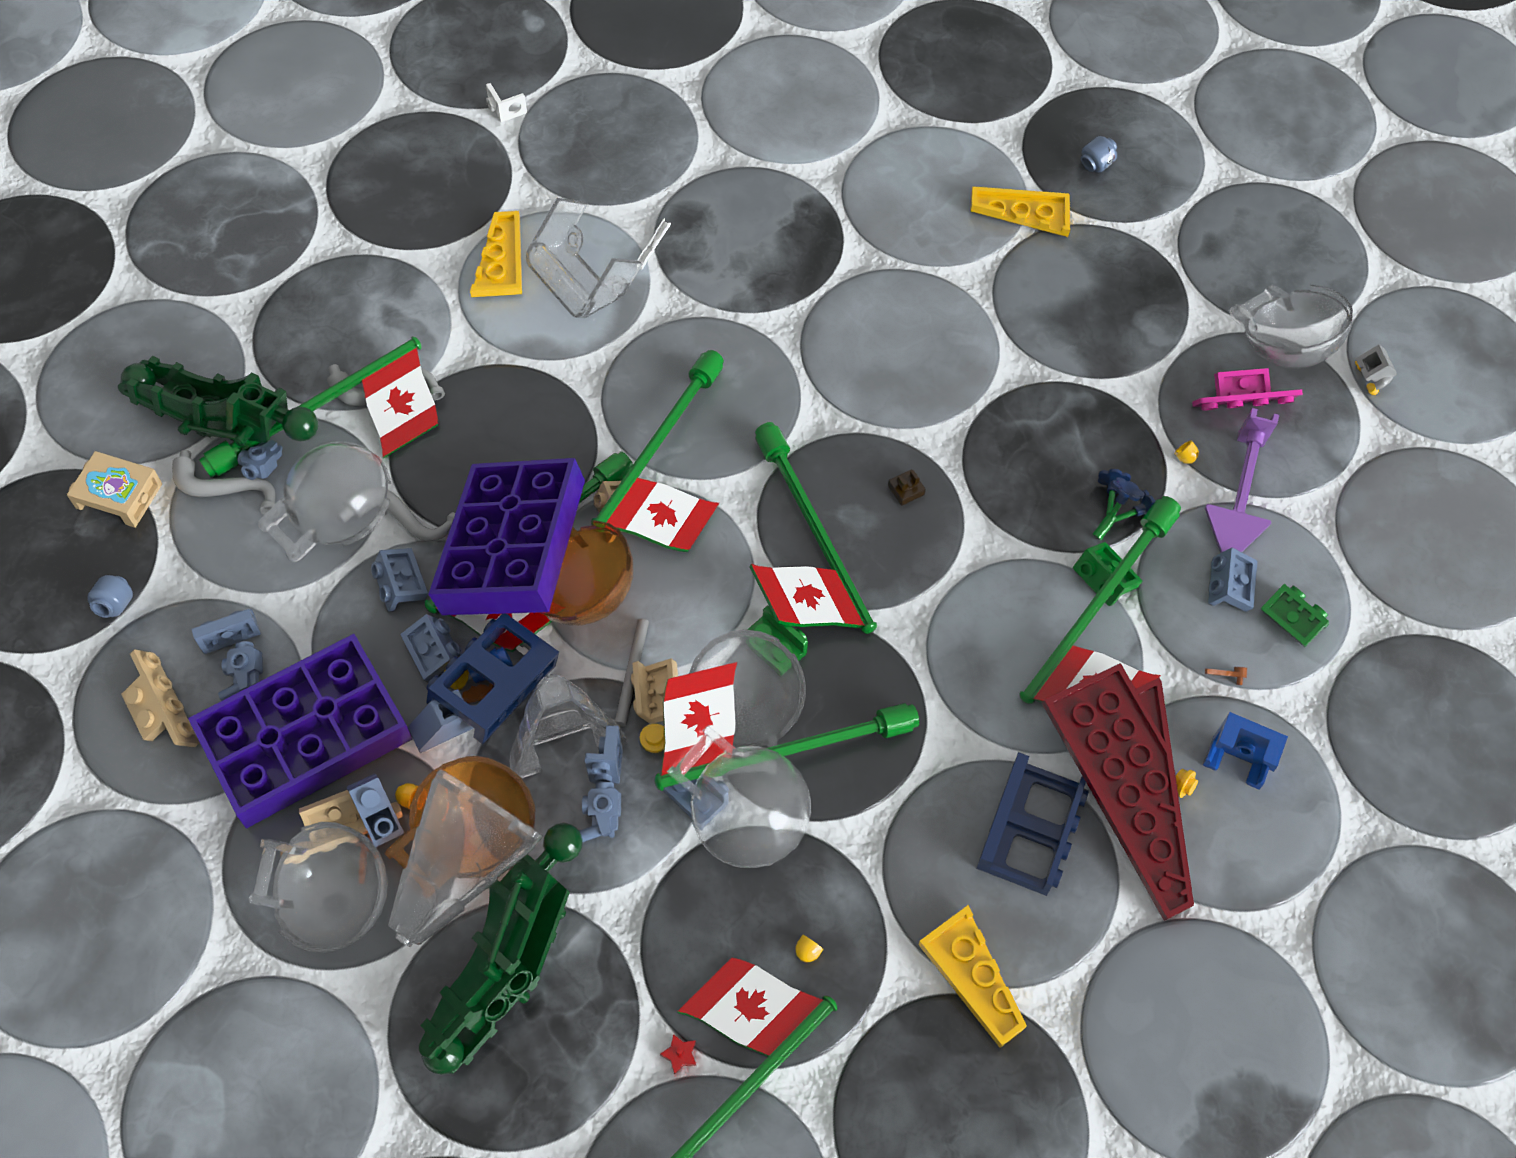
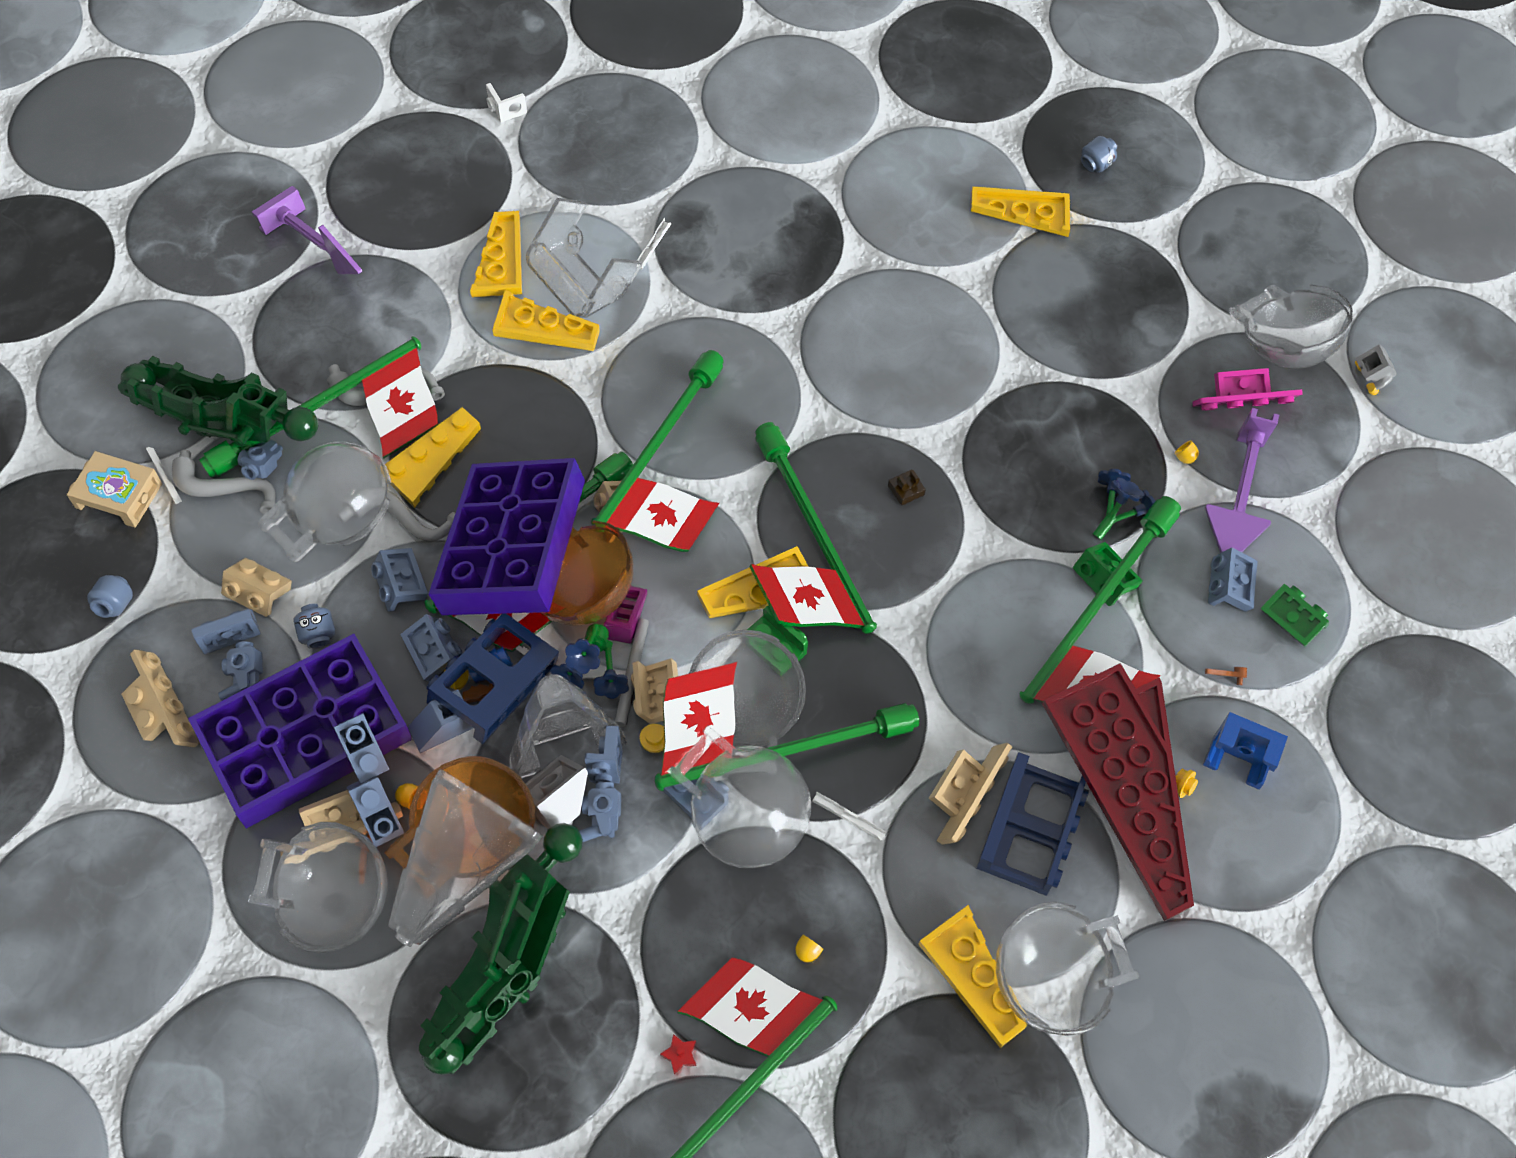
(169, 485): none -> white piece
(254, 586): none -> tan bracket
(283, 210): none -> medium lavender piece
(314, 626): none -> sand blue head
(361, 748): none -> sand blue slope
(421, 463): none -> yellow wing
(533, 323): none -> yellow wing
(558, 791): none -> light grey slope
(584, 656): none -> dark blue plant
(621, 629): none -> magenta slope
(741, 591): none -> yellow wing
(849, 816): none -> white piece
(964, 787): none -> tan bracket
(1059, 969): none -> clear windscreen

